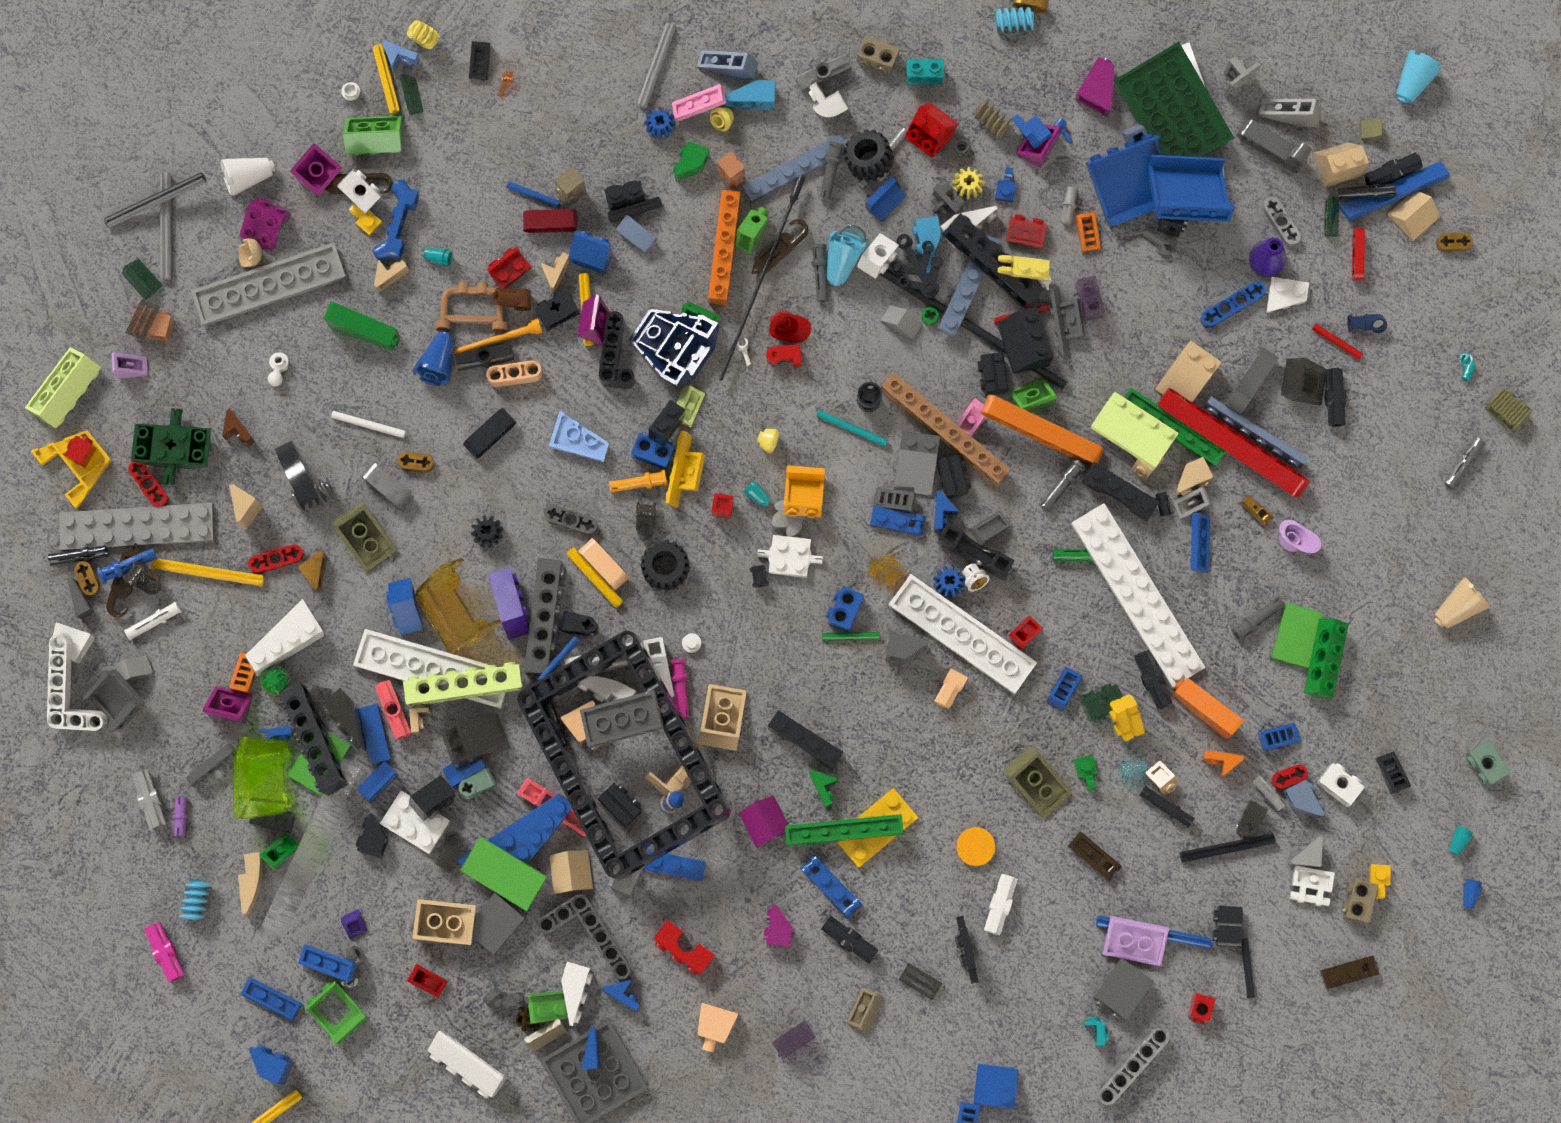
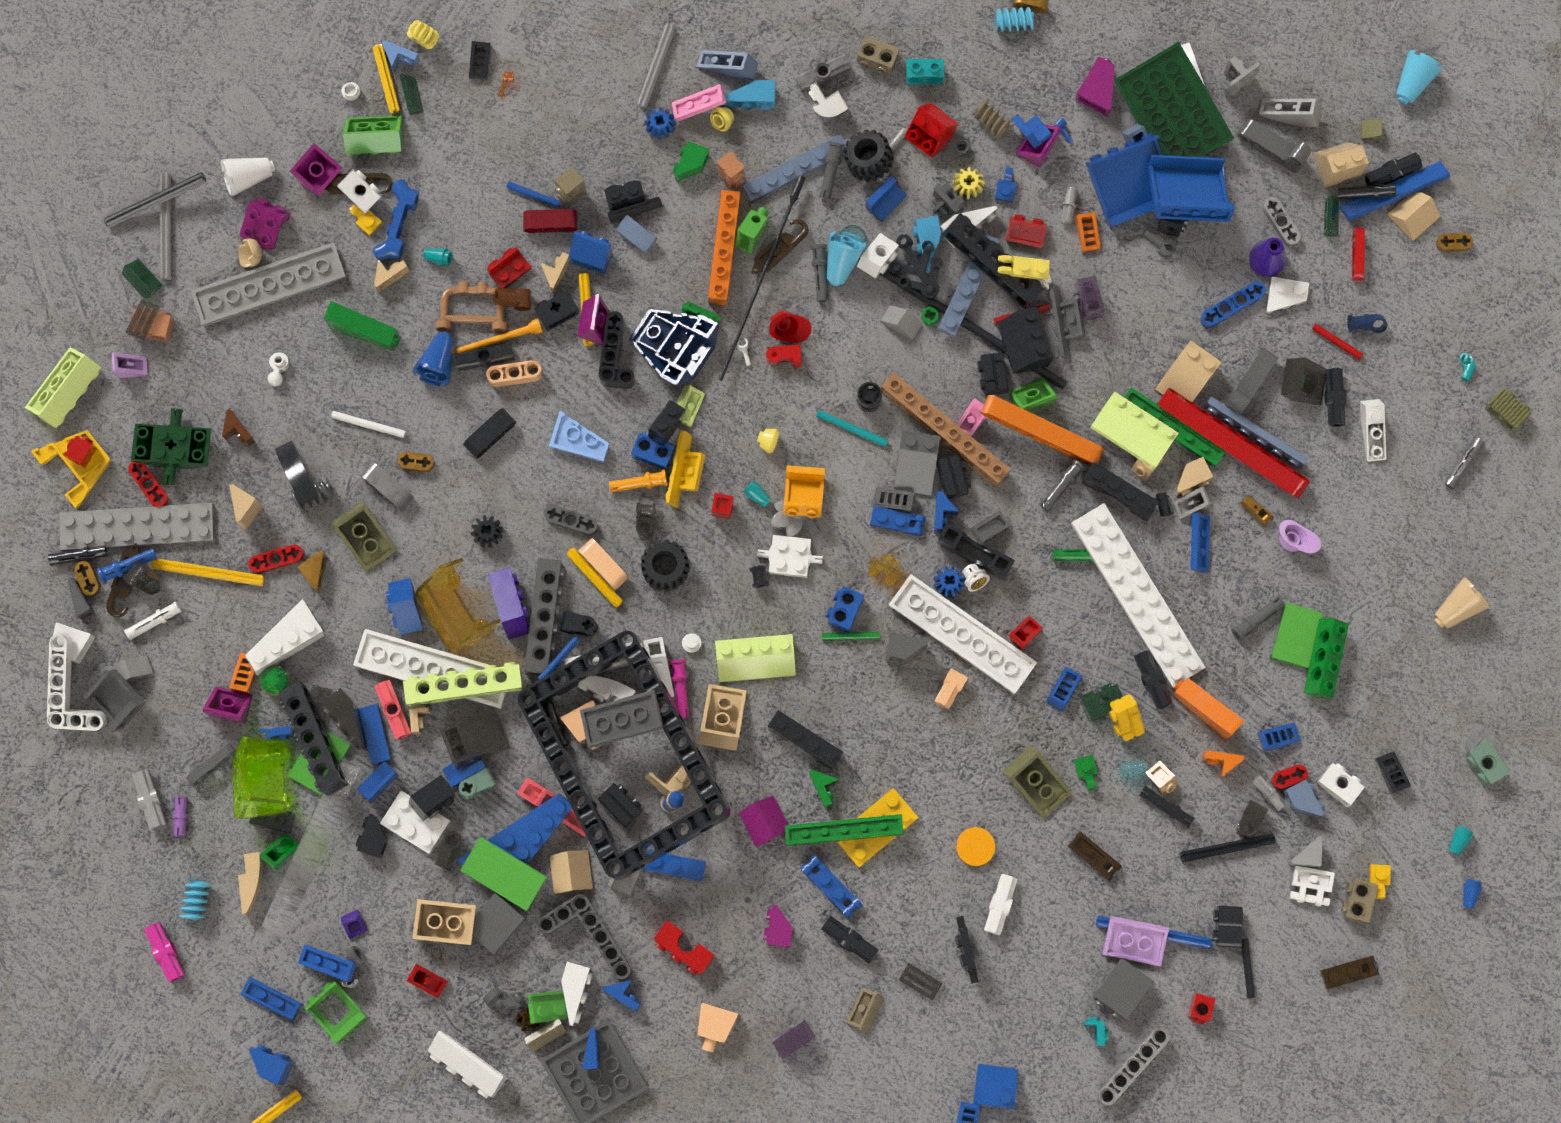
(755, 658): none -> yellowish green slope
(1373, 429): none -> white slope

